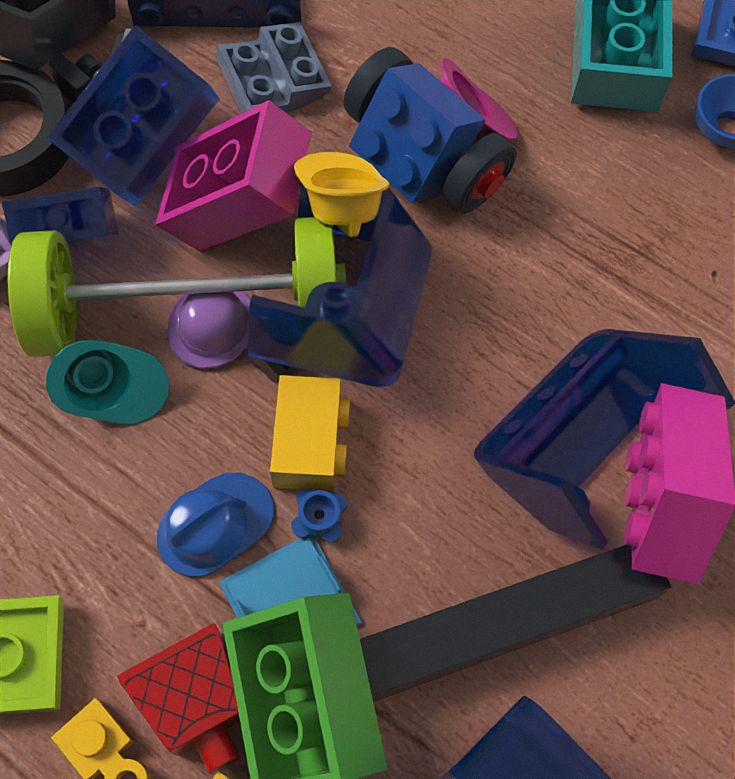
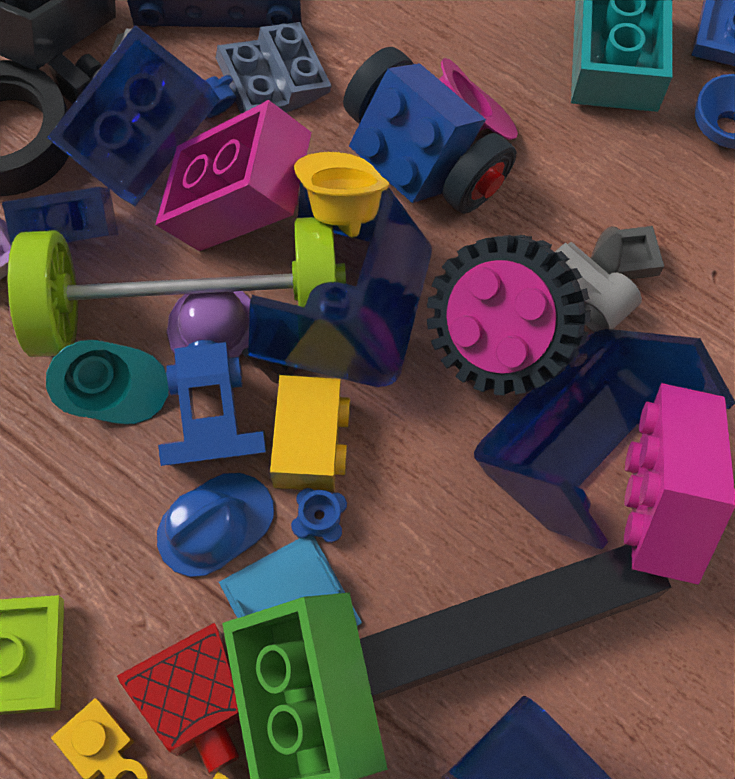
(211, 437): none -> blue tile
(224, 92): none -> blue plate
(508, 313): none -> wheel
(610, 296): none -> light grey piece
(629, 252): none -> dark grey plate

